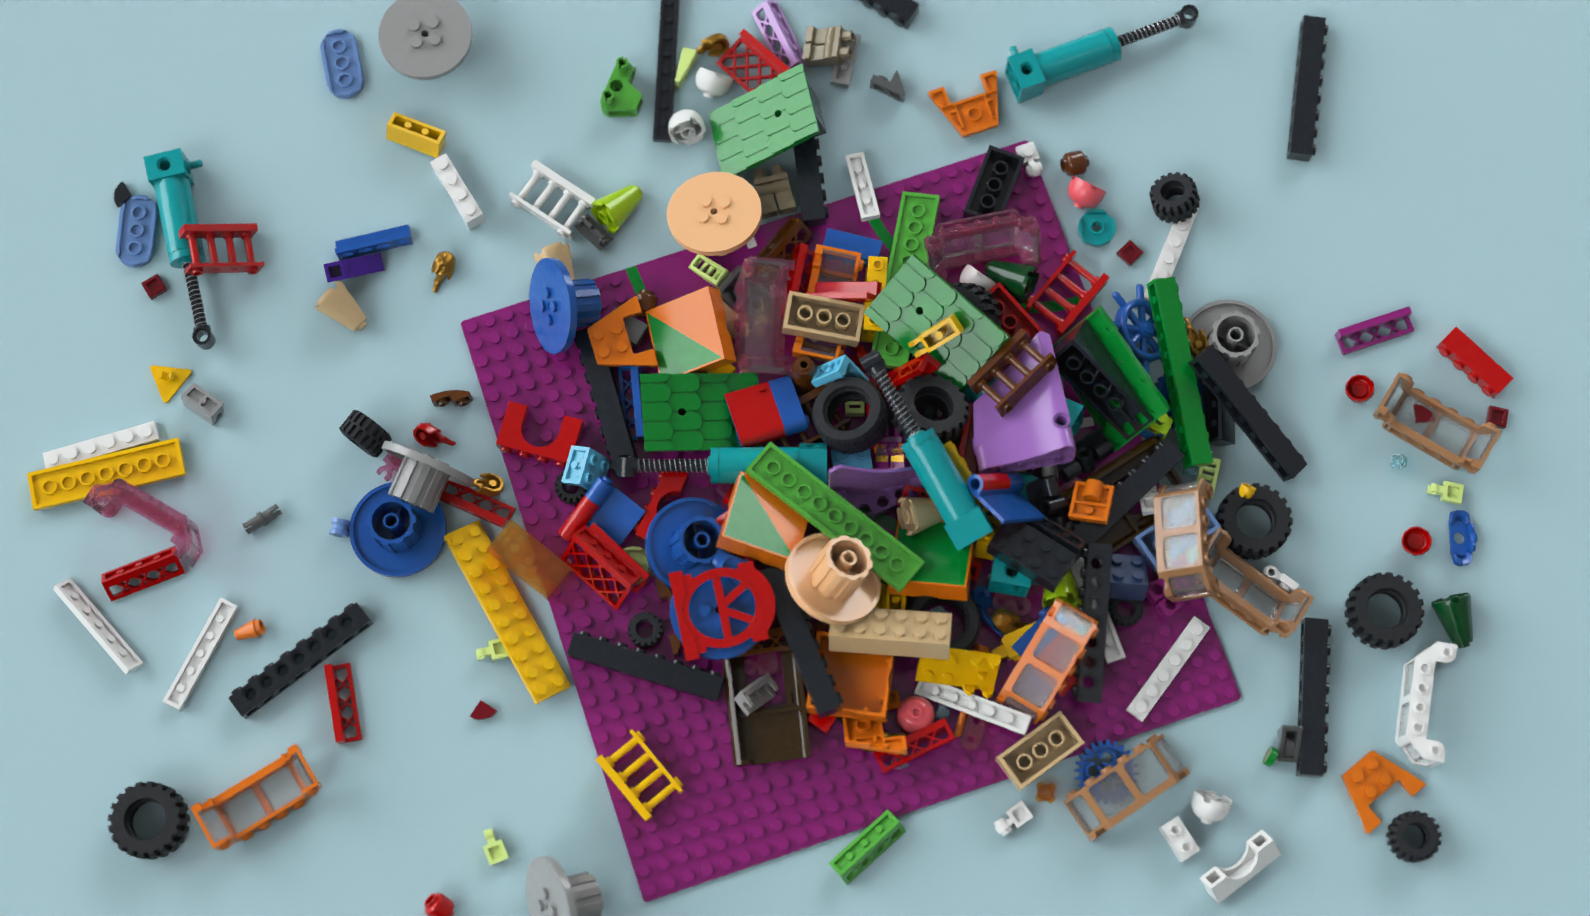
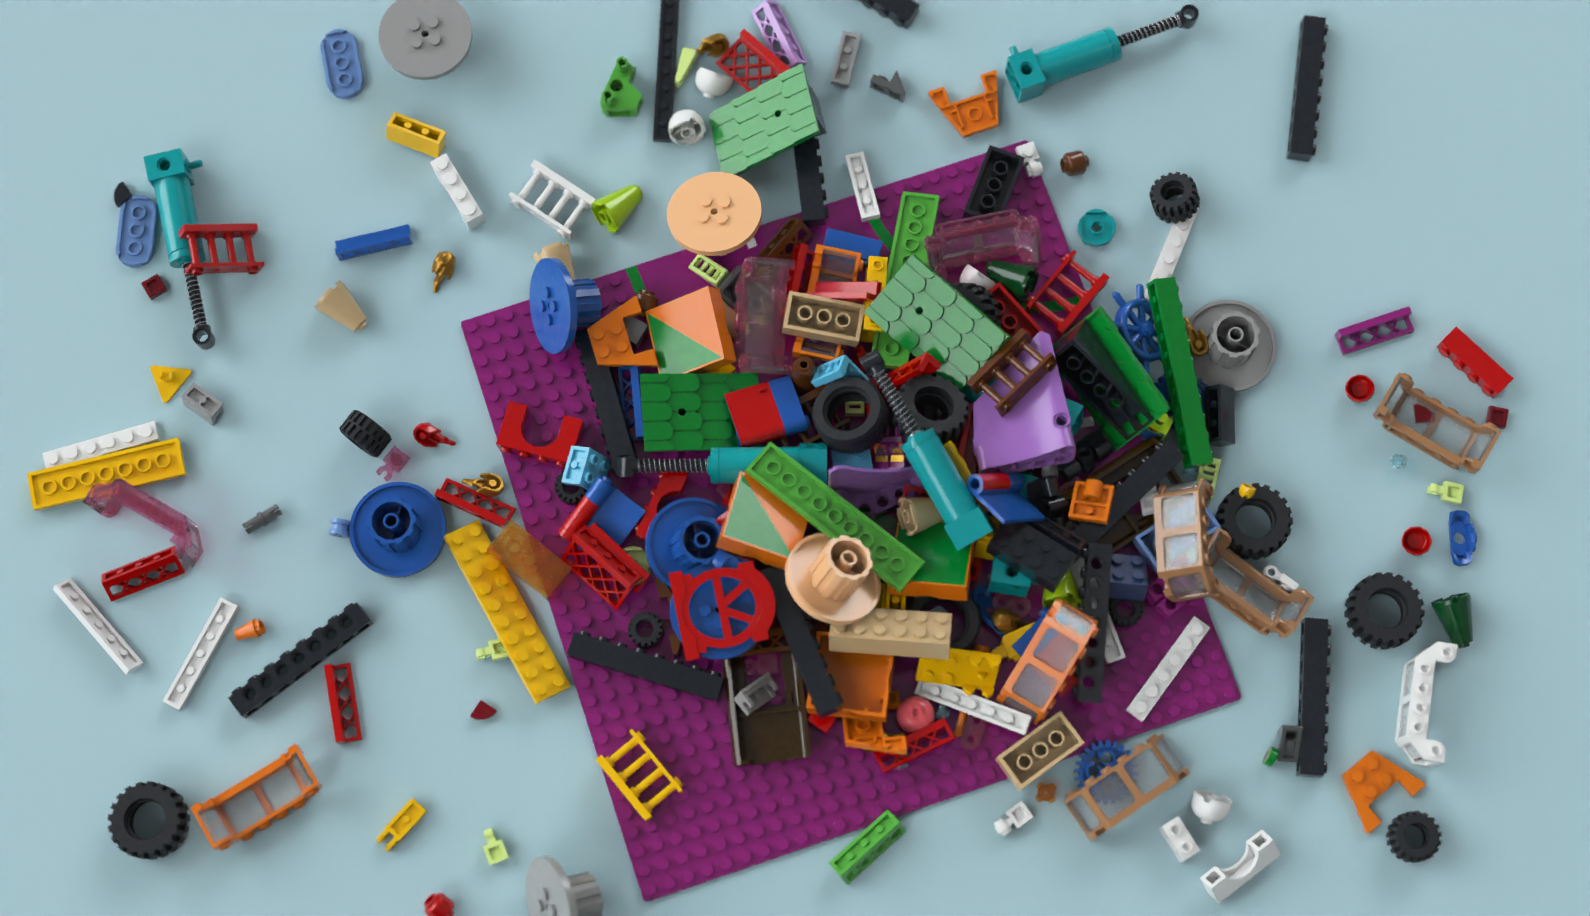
(354, 267): dark purple slope -> none
(402, 823): none -> yellow hinge
(422, 477): light grey piece -> none
(459, 398): reddish brown slope -> none
(593, 231): dark grey hinge -> none
(774, 186): dark tan hips -> none
(827, 46): dark tan hips -> none
(938, 334): yellow hinge -> none
(1084, 193): coral cylinder -> none
(1129, 253): dark red tile -> none
(1248, 413): black brick -> none

